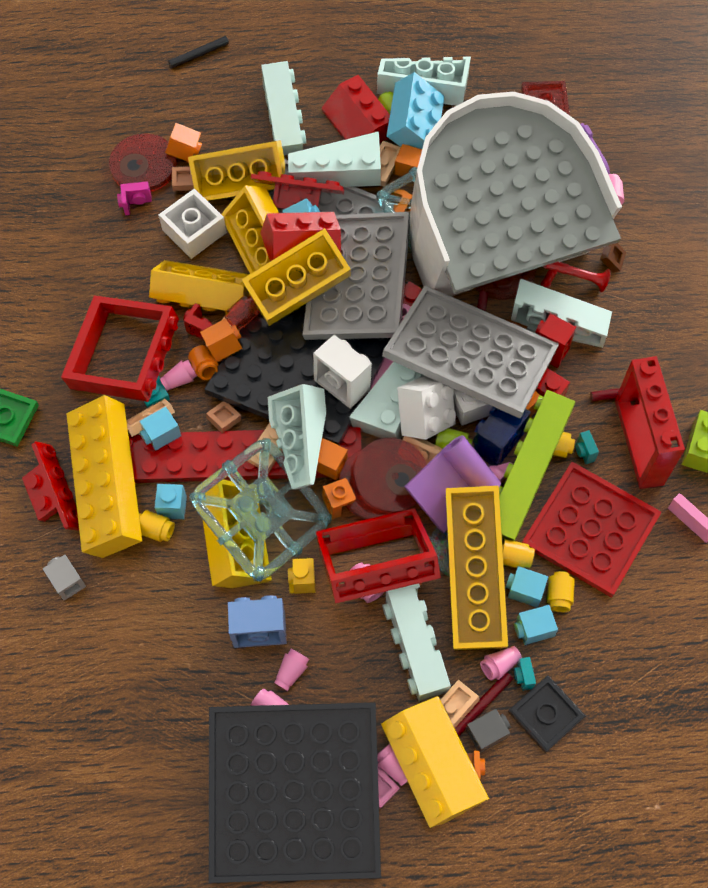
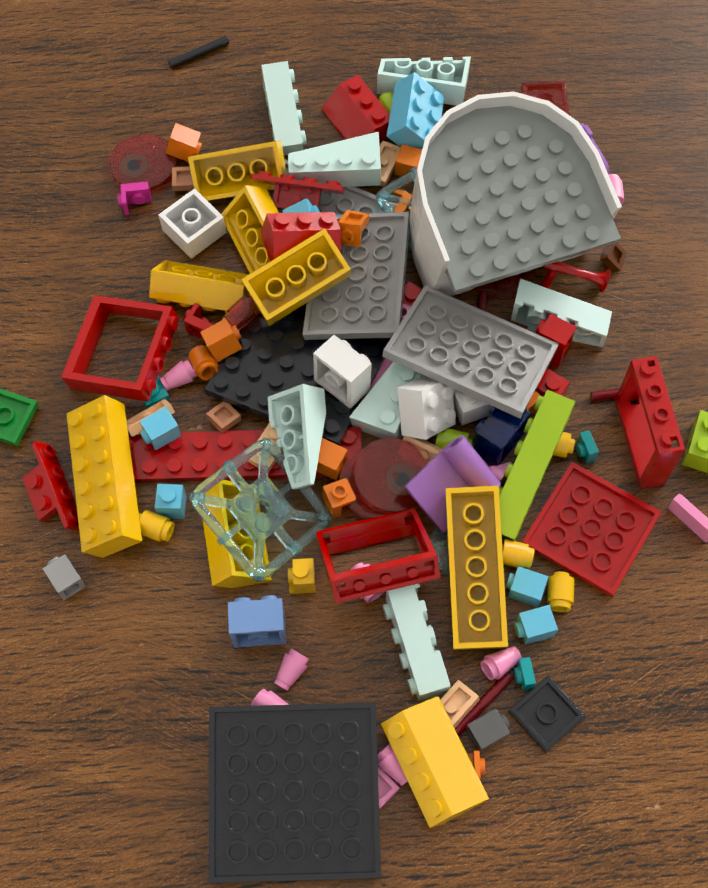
(351, 227): none -> orange bracket

